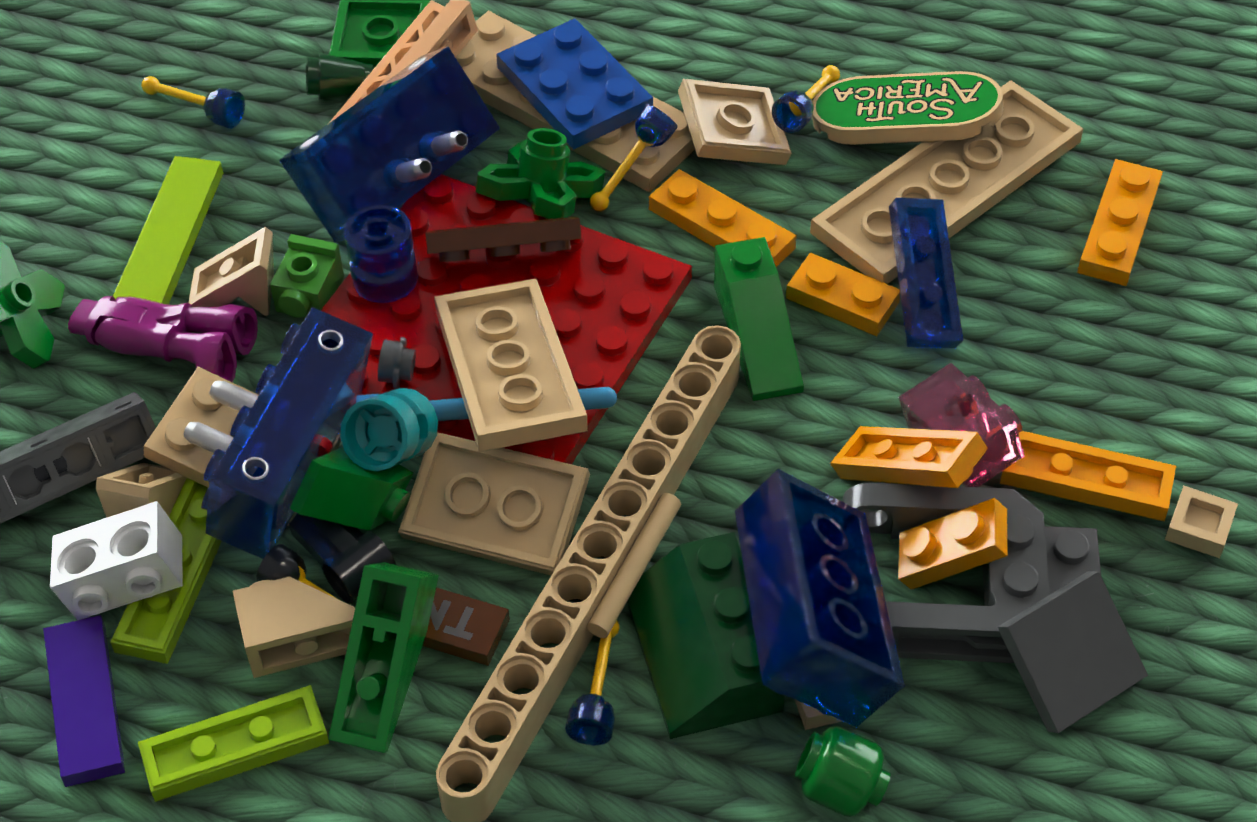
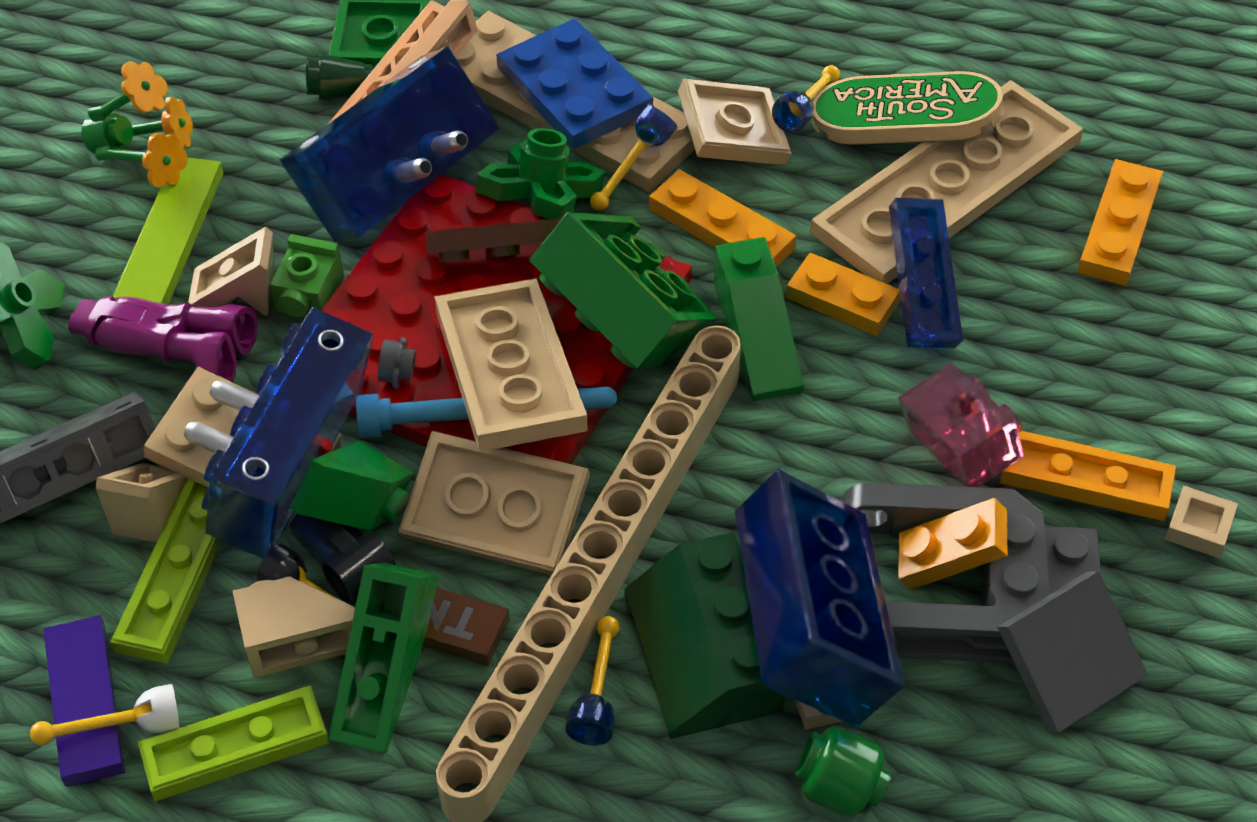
(109, 133): none -> plant
(116, 561): white brick -> none
(153, 712): none -> hinge
(221, 107): clear blue hinge -> none
(381, 253): clear blue wheel -> none
(388, 429): teal wheel -> none
(621, 287): none -> green wedge
(634, 565): tan bar -> none
(910, 456): light orange plate -> none

